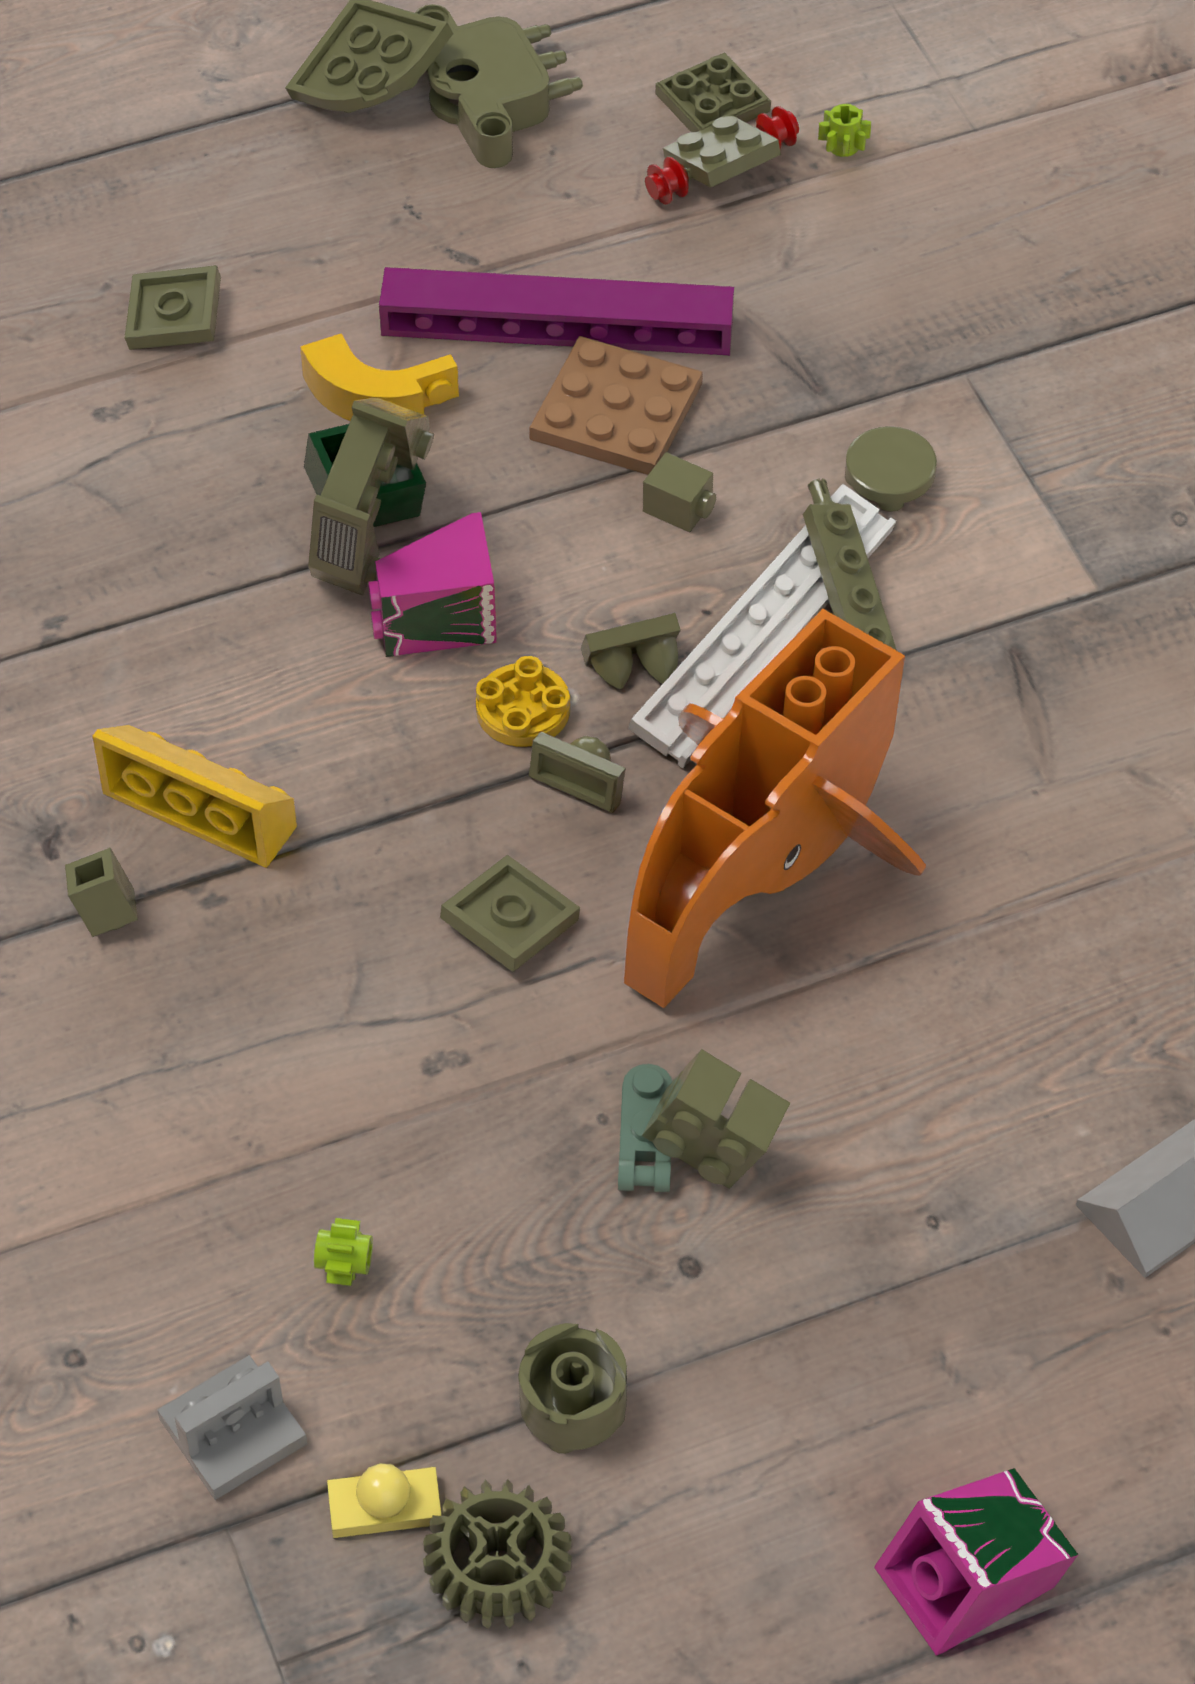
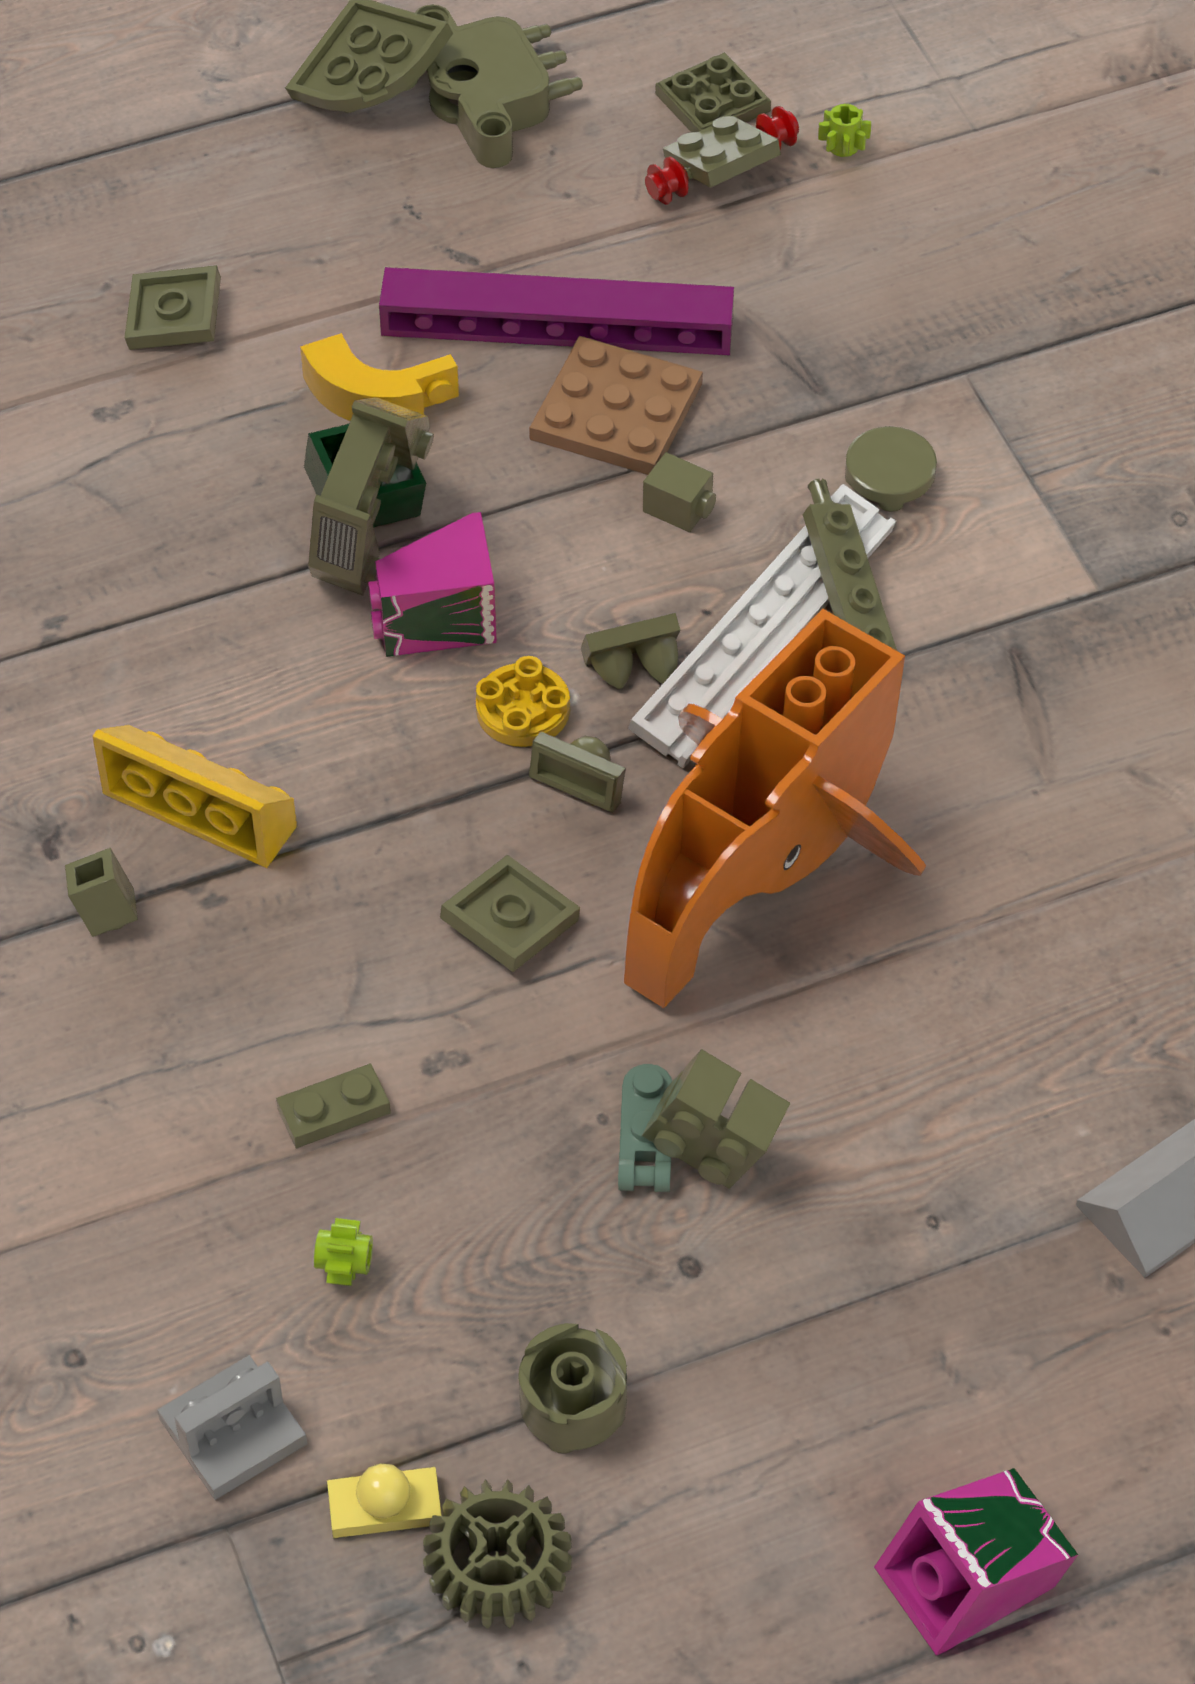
(333, 1105): none -> olive plate

